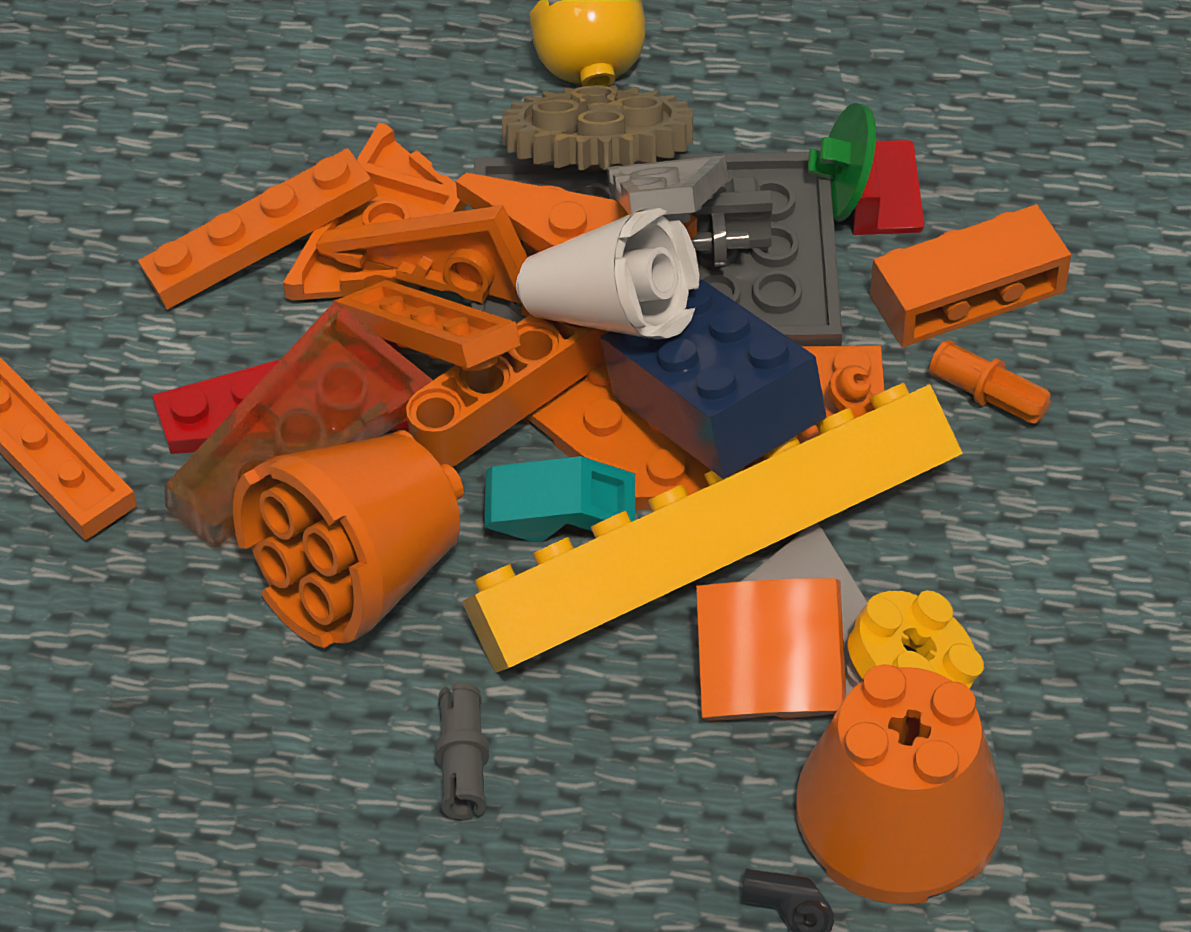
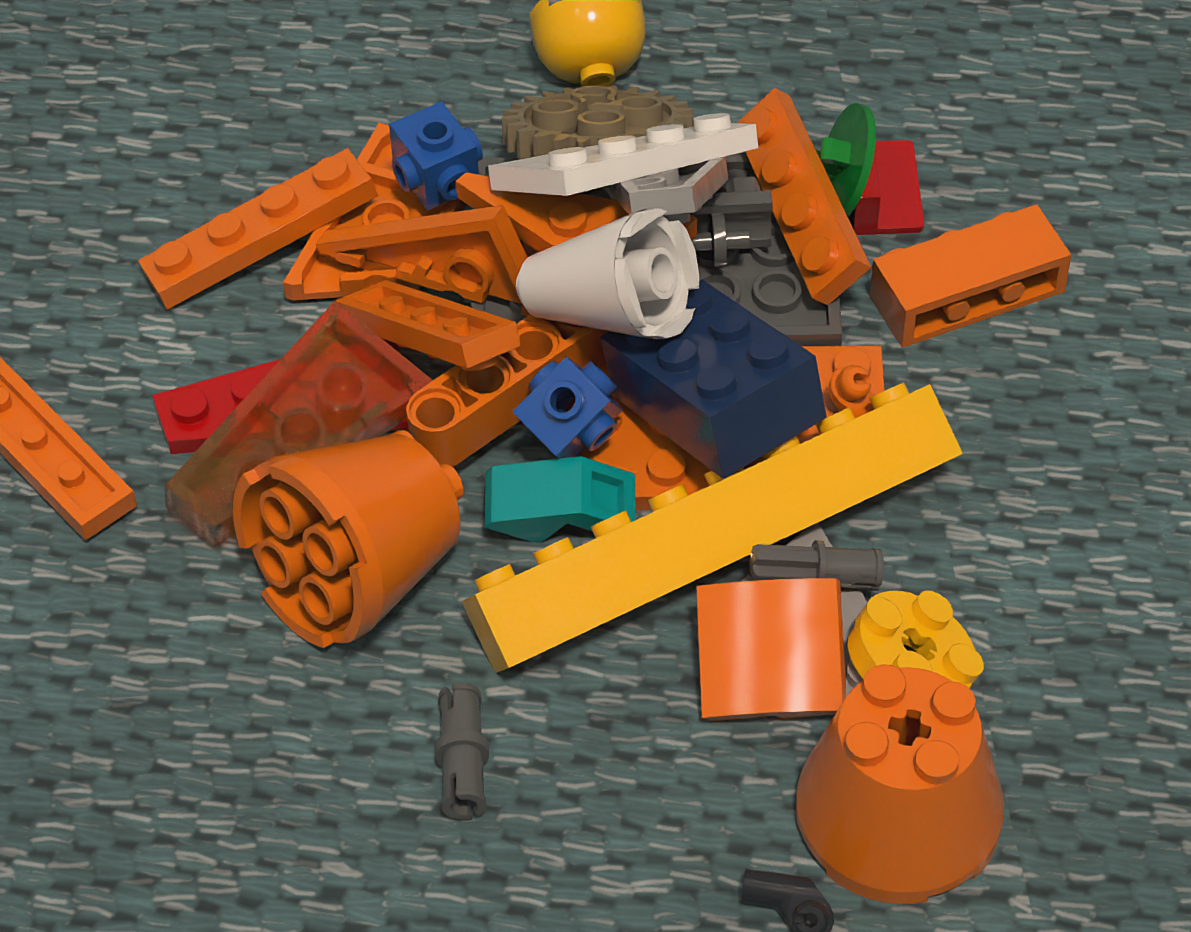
(433, 153): none -> blue brick
(549, 406): none -> blue brick
(625, 157): none -> white wing
(804, 199): none -> orange plate
(852, 567): none -> dark grey axle
(990, 382): orange axle -> none

